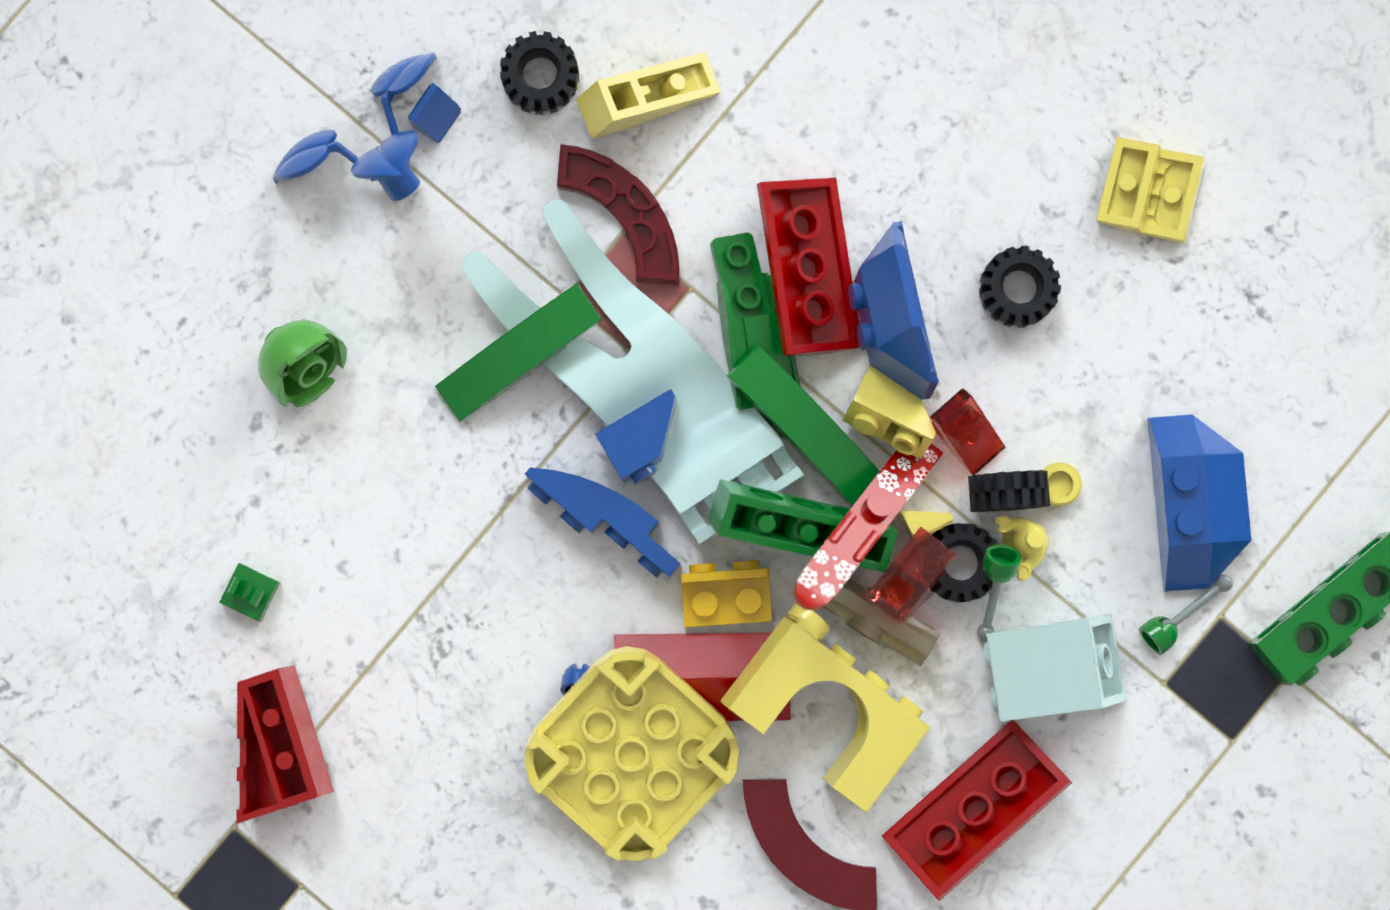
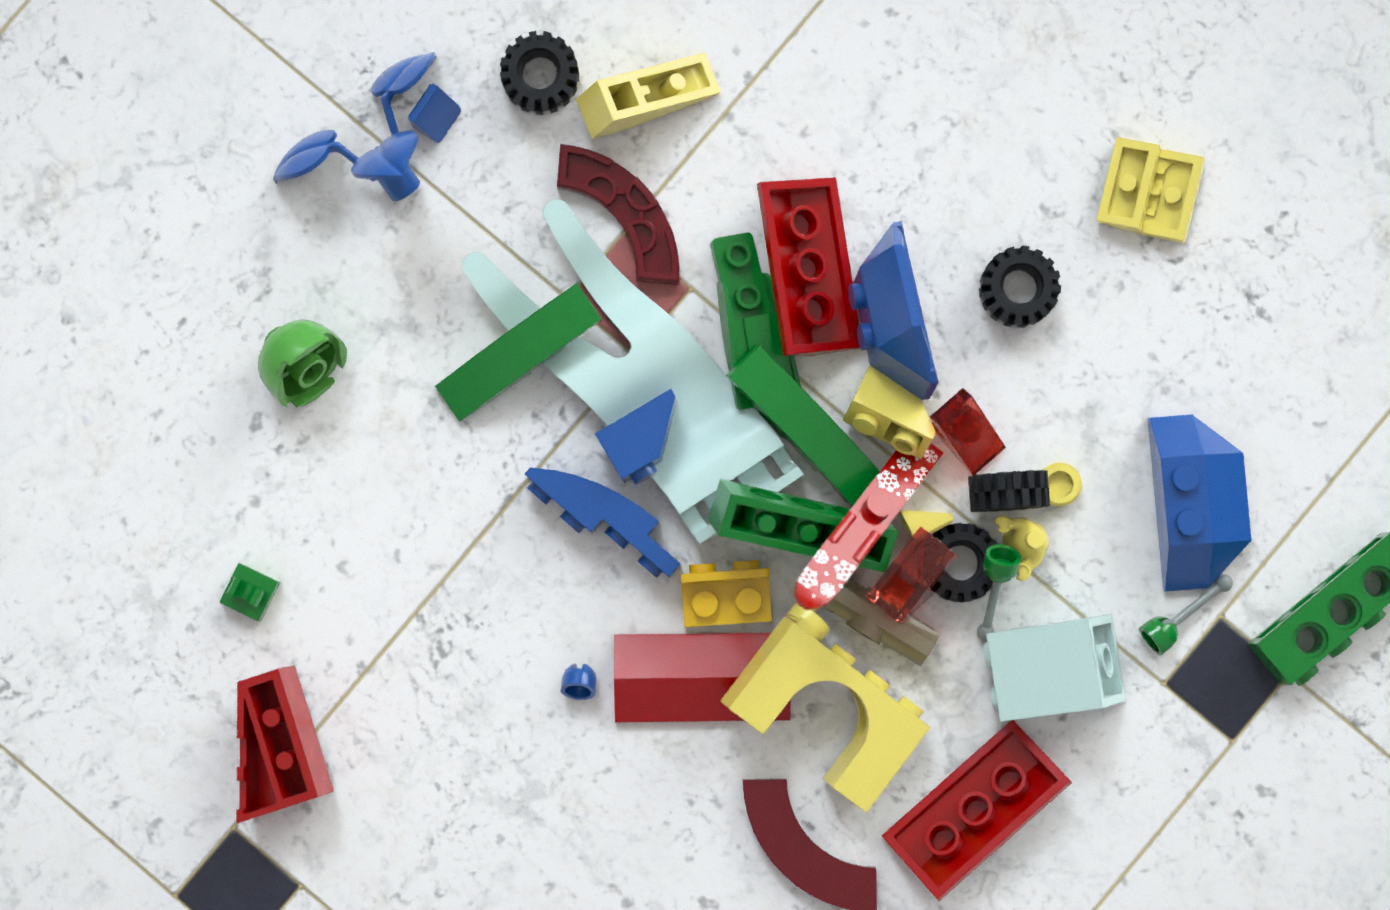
(631, 753): light yellow tile -> none

